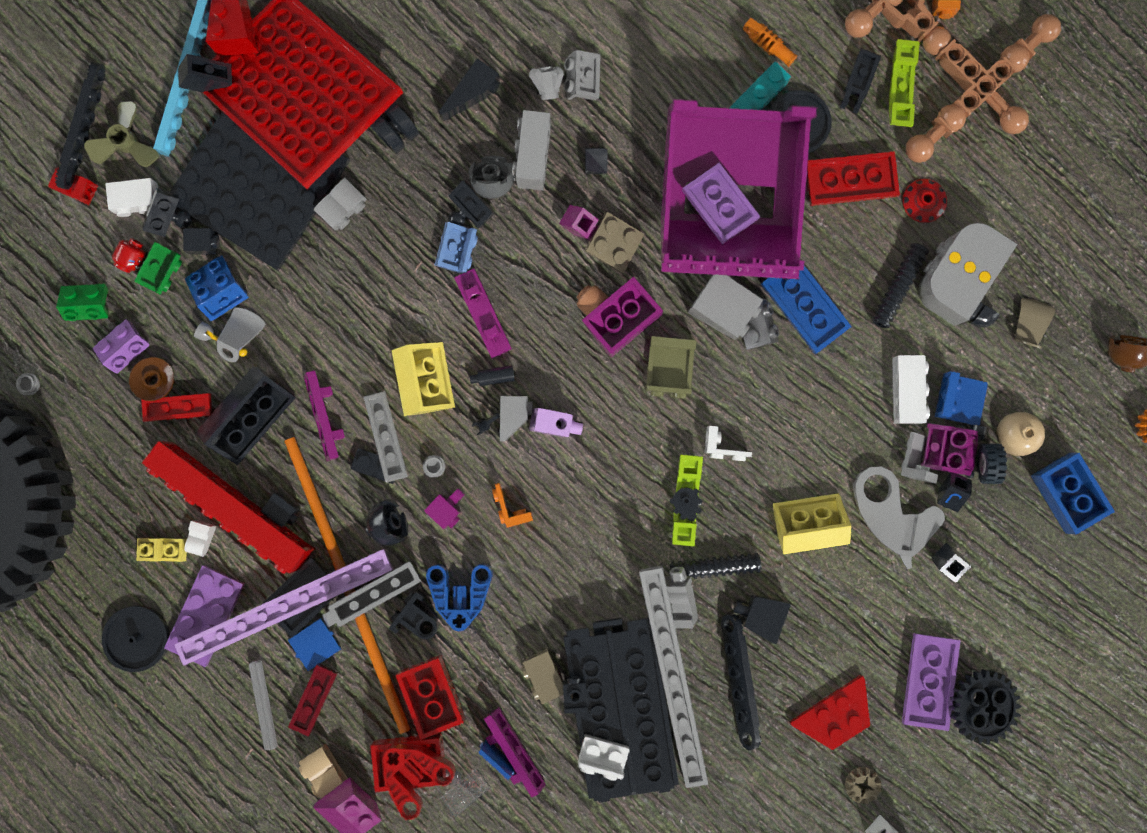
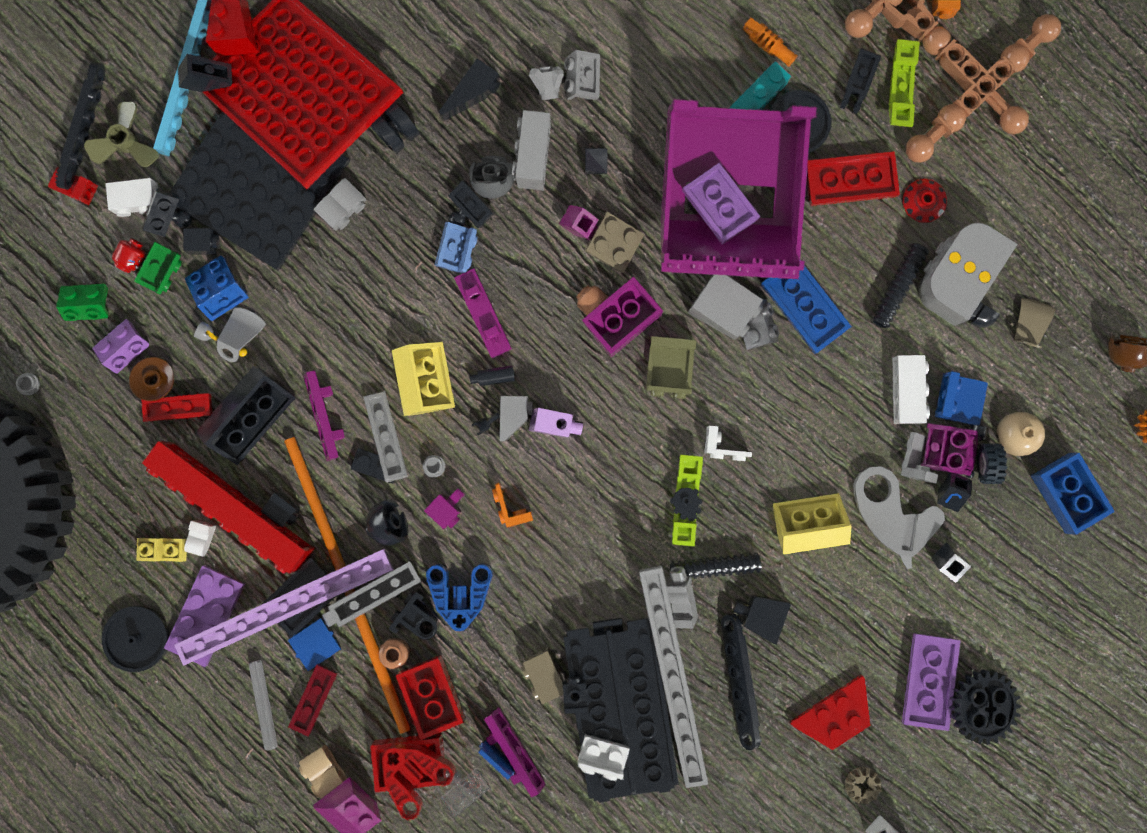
(394, 653): none -> nougat head

